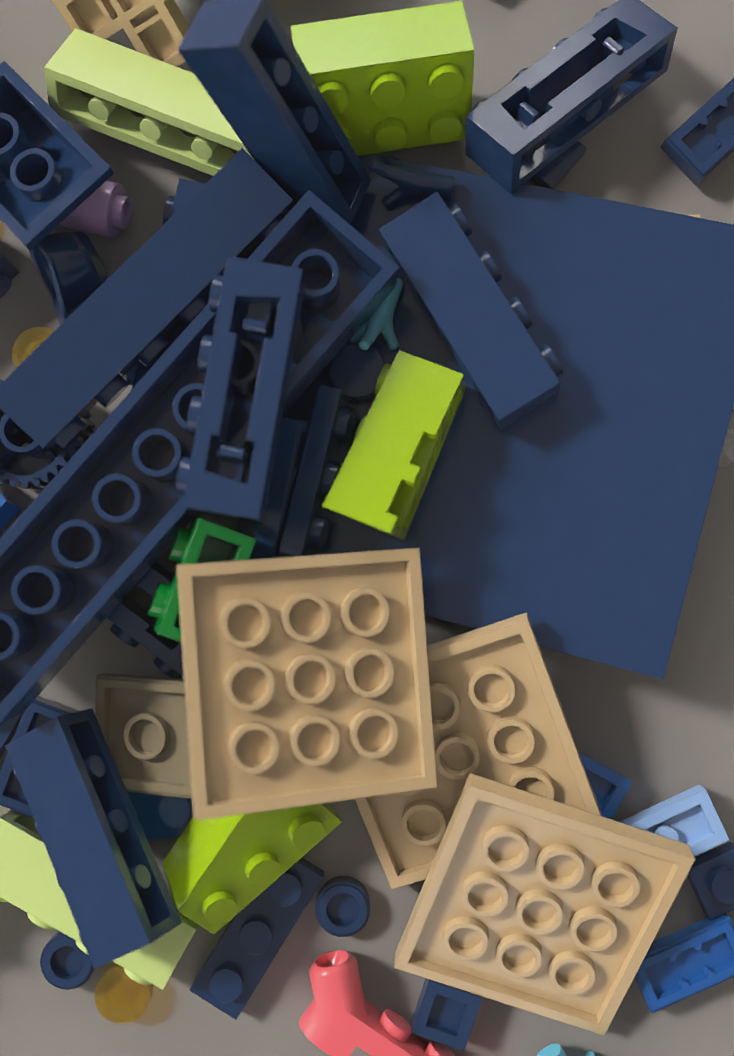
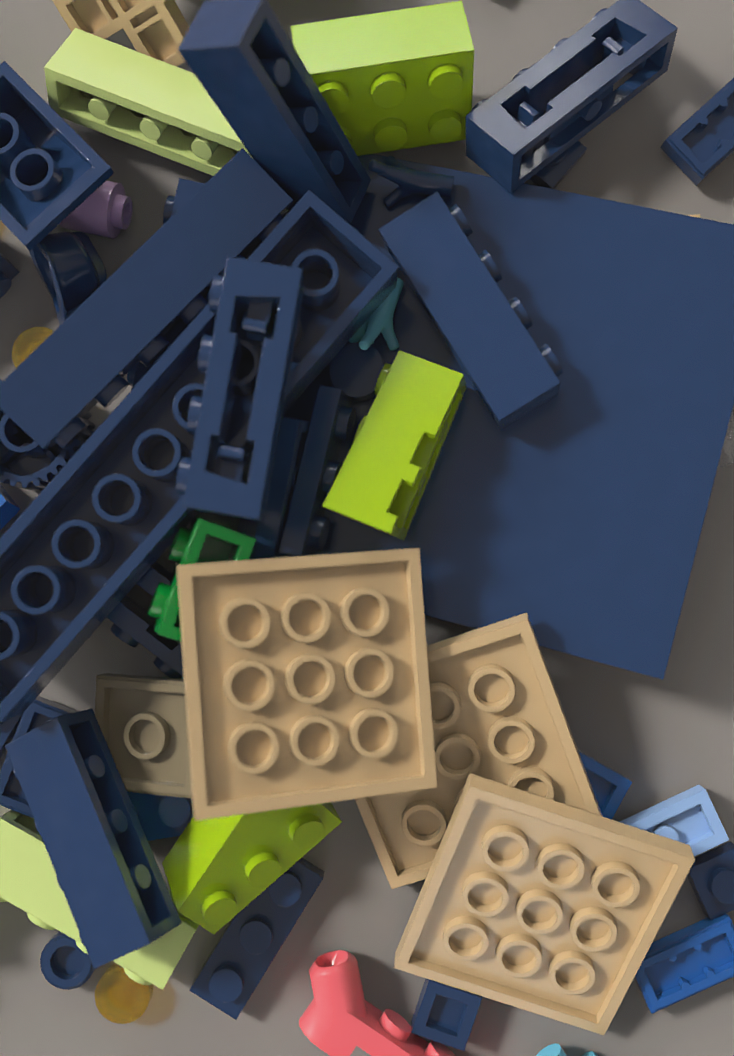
(343, 906): dark blue tile -> none

